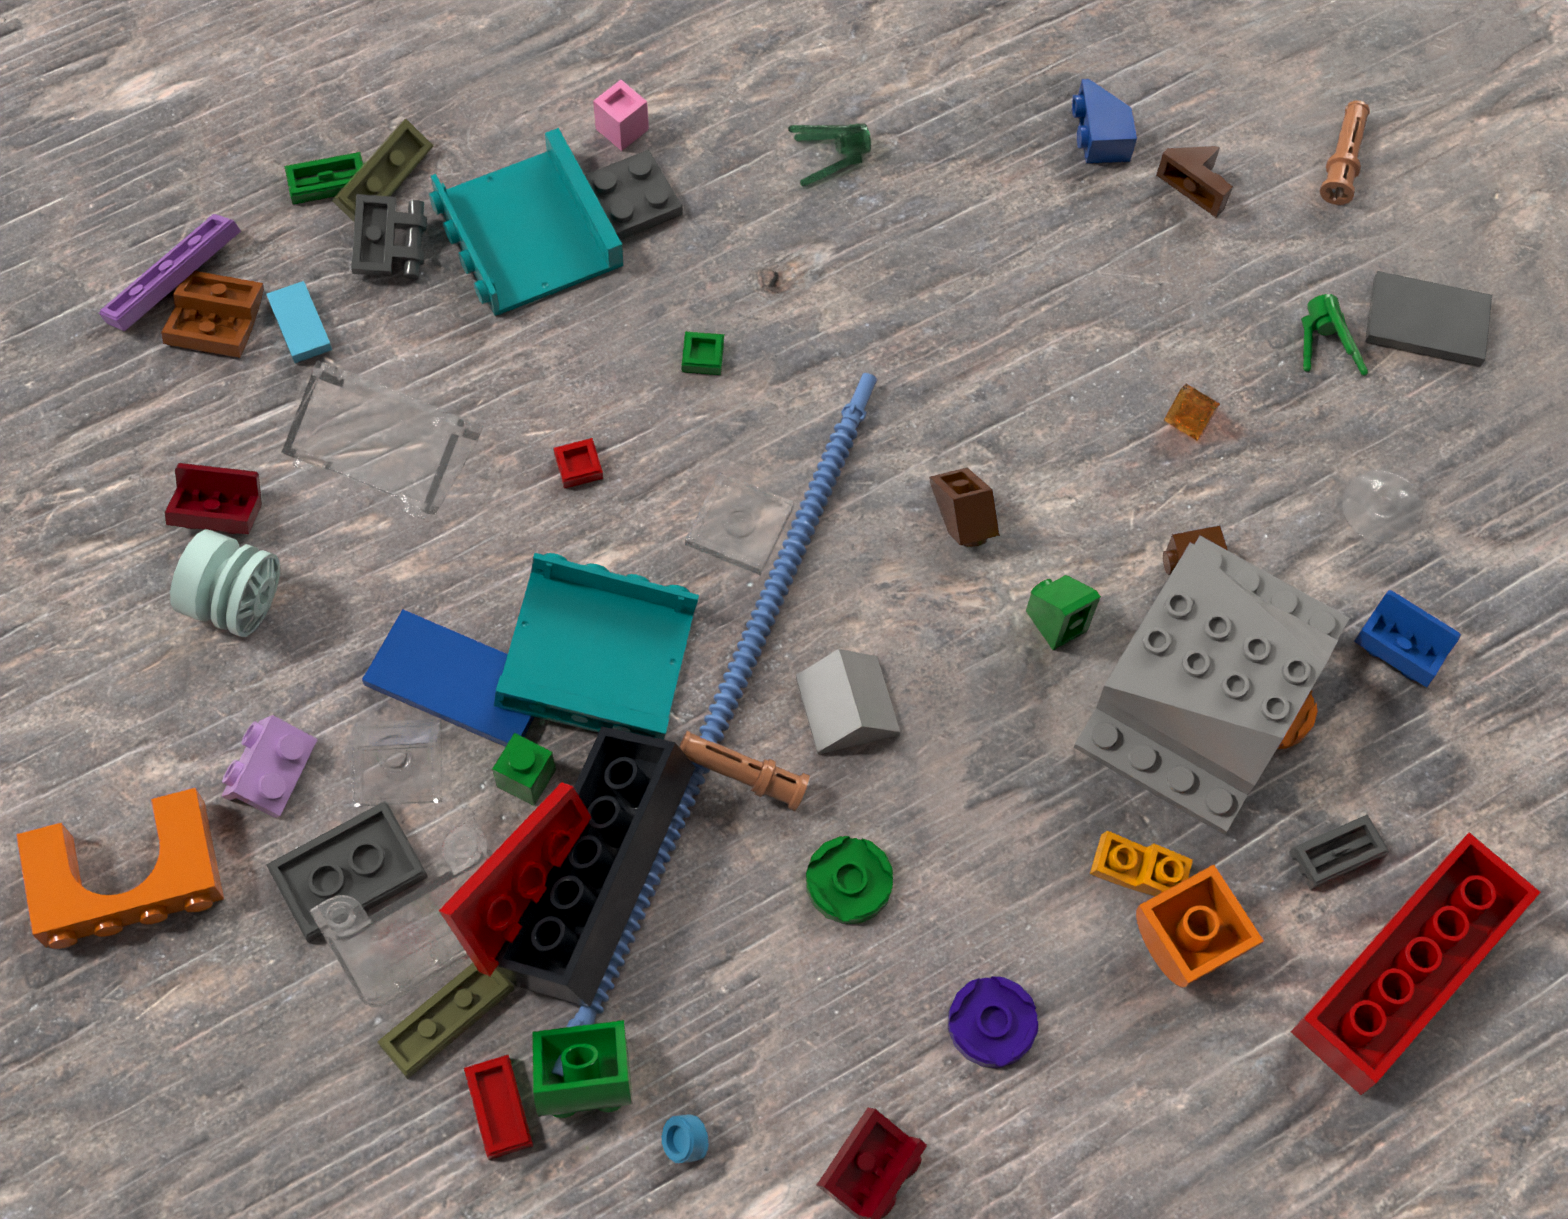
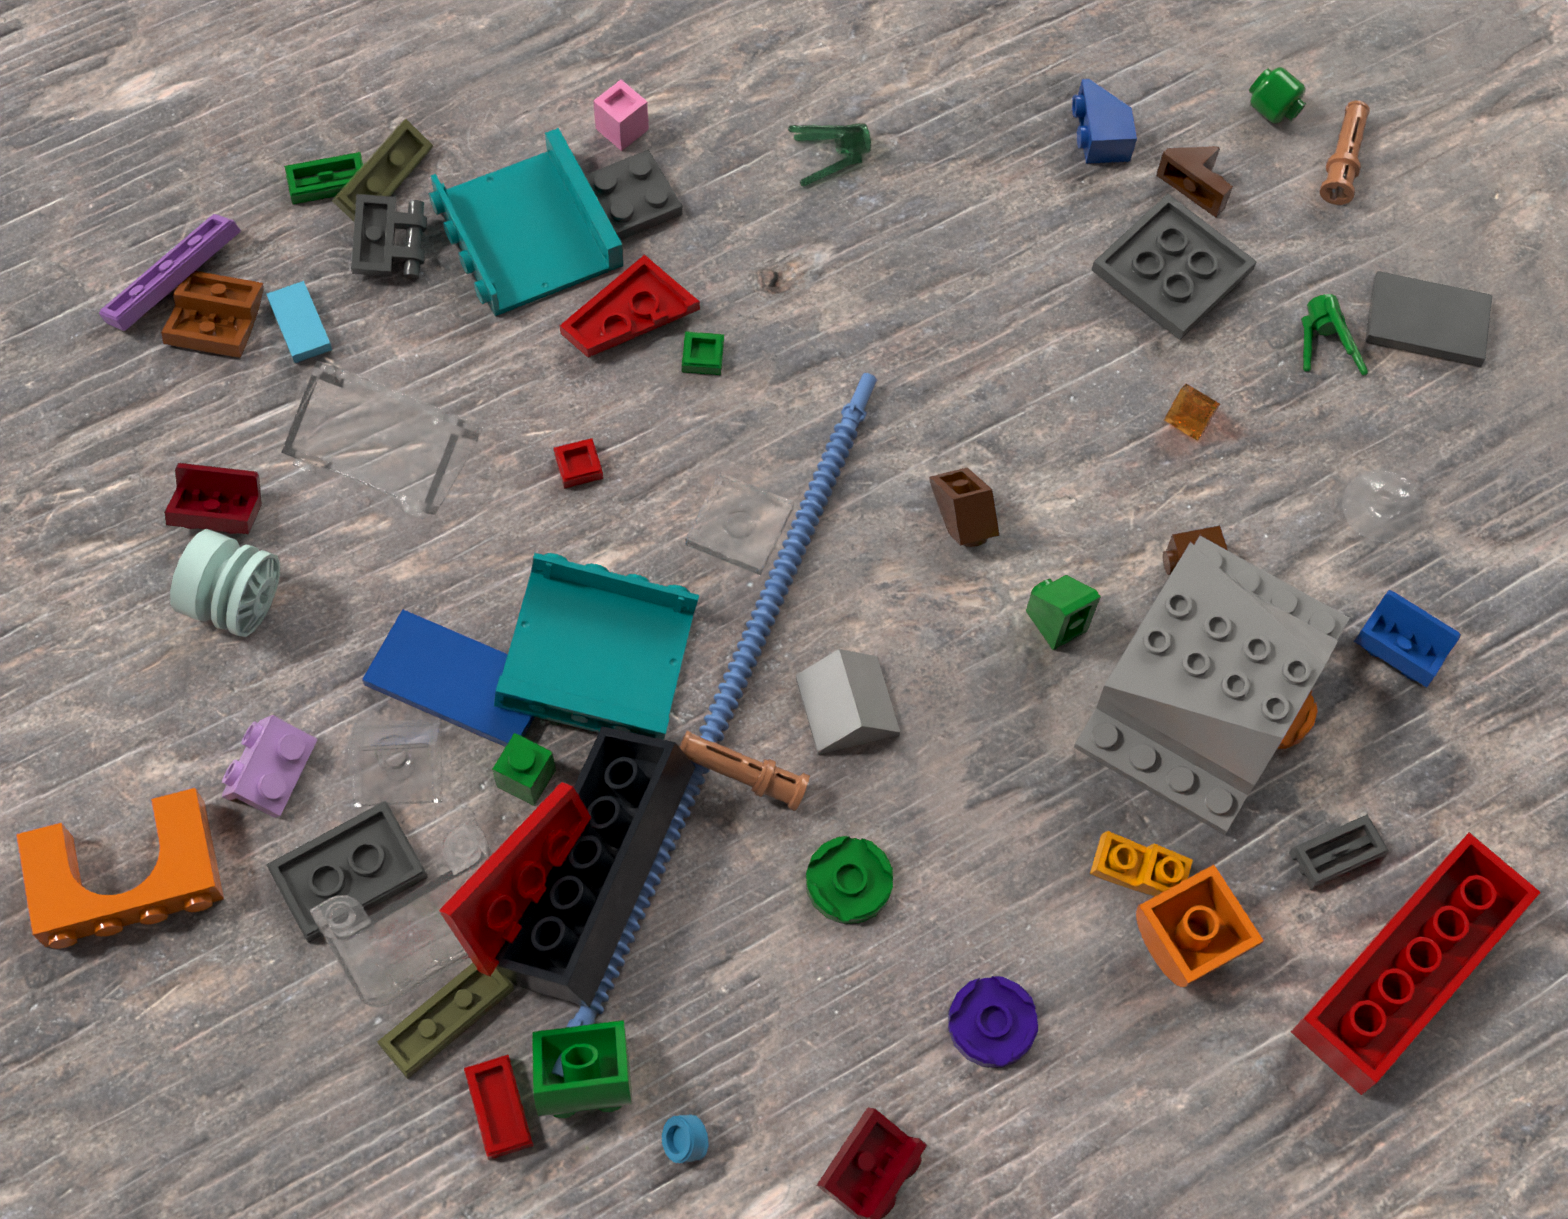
(628, 307): none -> red wing
(1173, 266): none -> dark grey plate
(1277, 95): none -> green head

